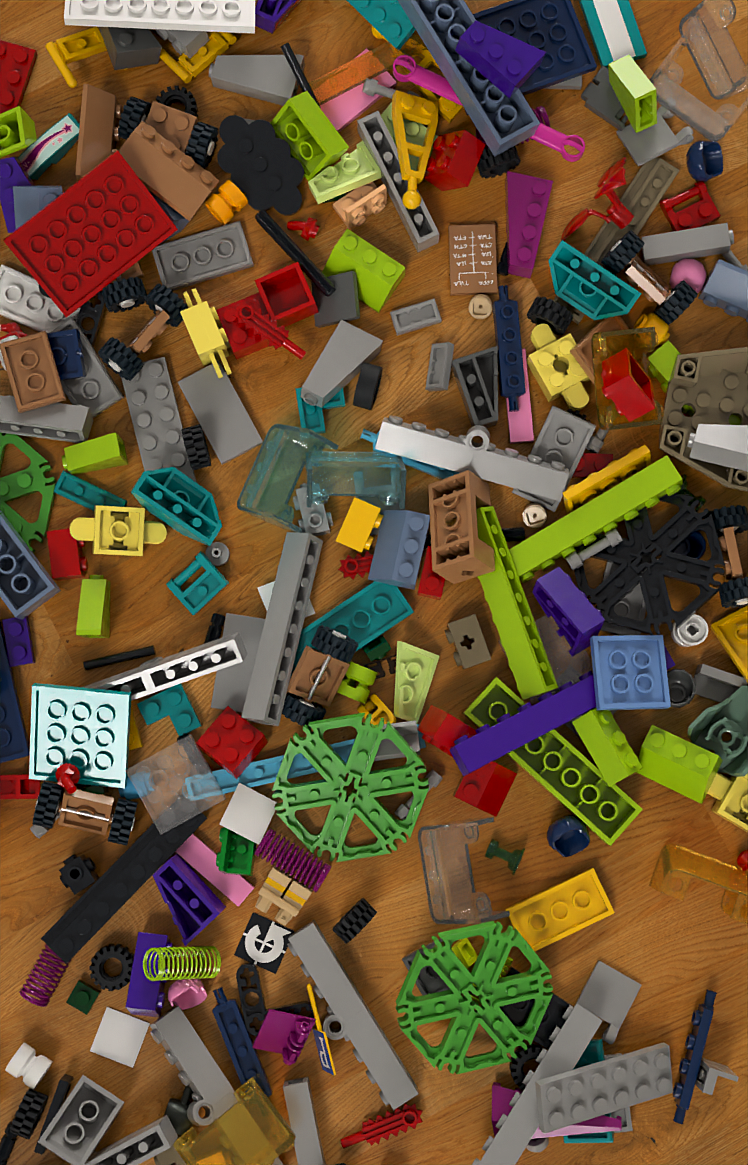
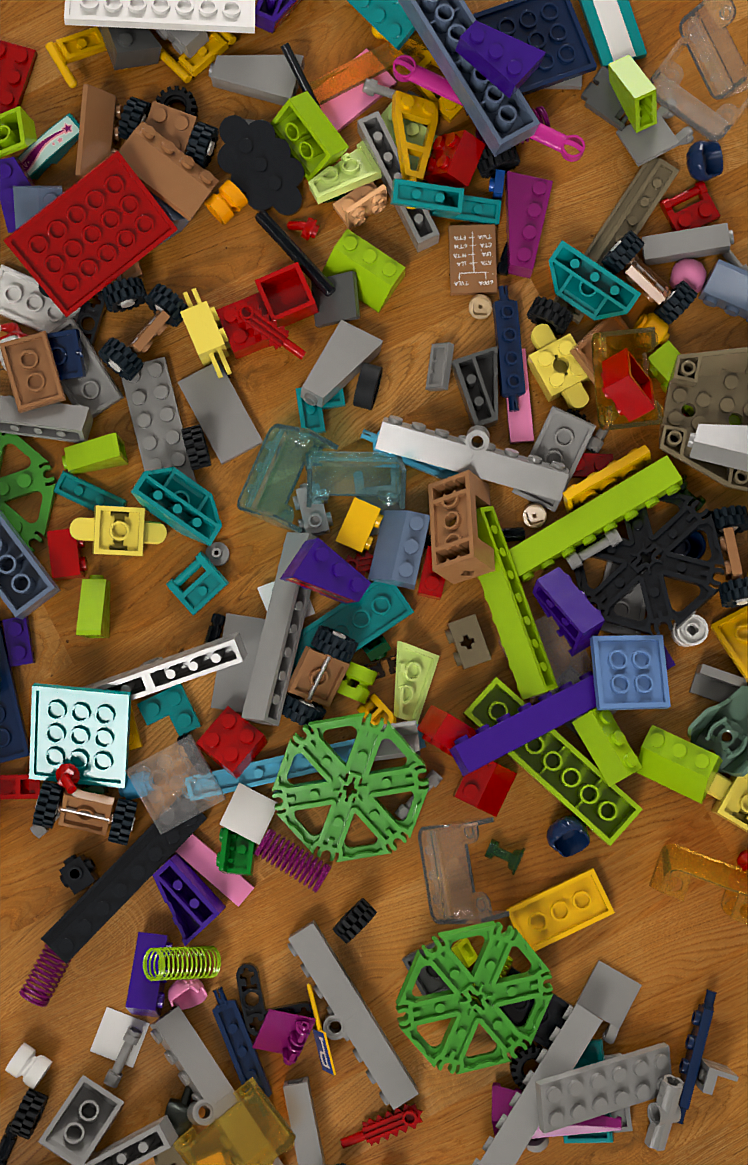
(57, 1102): black tile -> none
(83, 997): dark green plate -> none
(99, 974): black tyre -> none
(114, 1075): none -> light grey bar
(120, 657): black bar -> none
(202, 256): light grey tile -> none
(264, 943): sticker -> none
(289, 903): tan hips -> none
(325, 572): none -> dark purple wedge
(415, 317): light grey plate -> none
(445, 201): none -> teal bracket
(496, 184): none -> blue plate
(617, 212): red plant -> none
(664, 1112): none -> light grey piece
(681, 687): dark grey hair -> none

